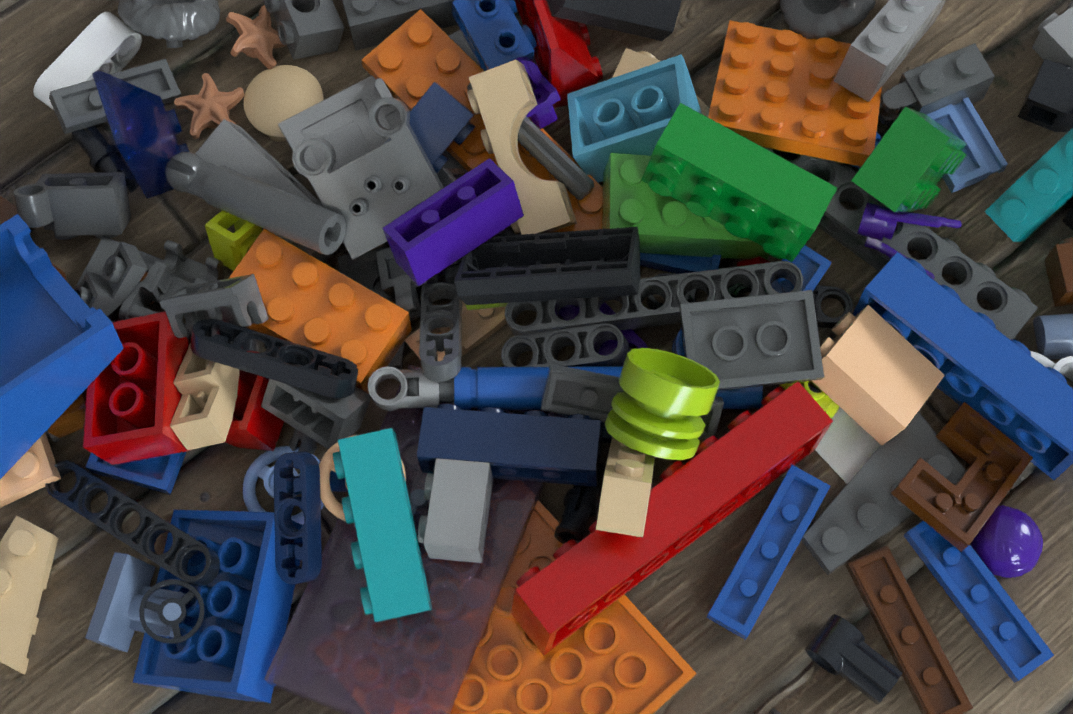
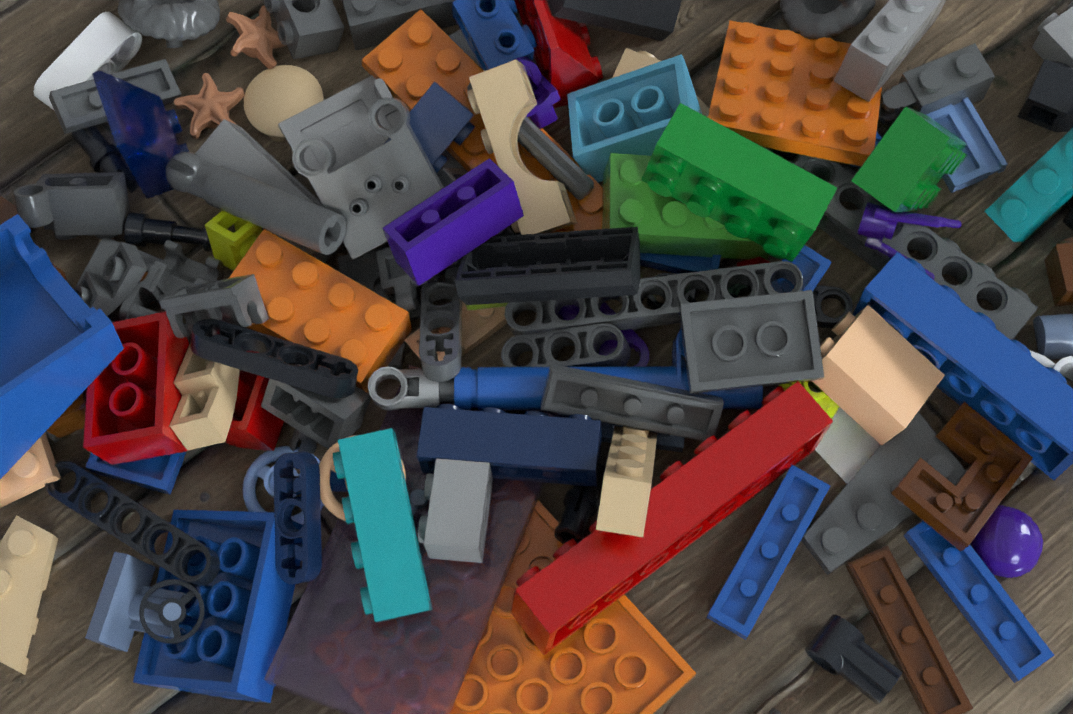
(144, 230): none -> black piece
(661, 403): lime wheel -> none

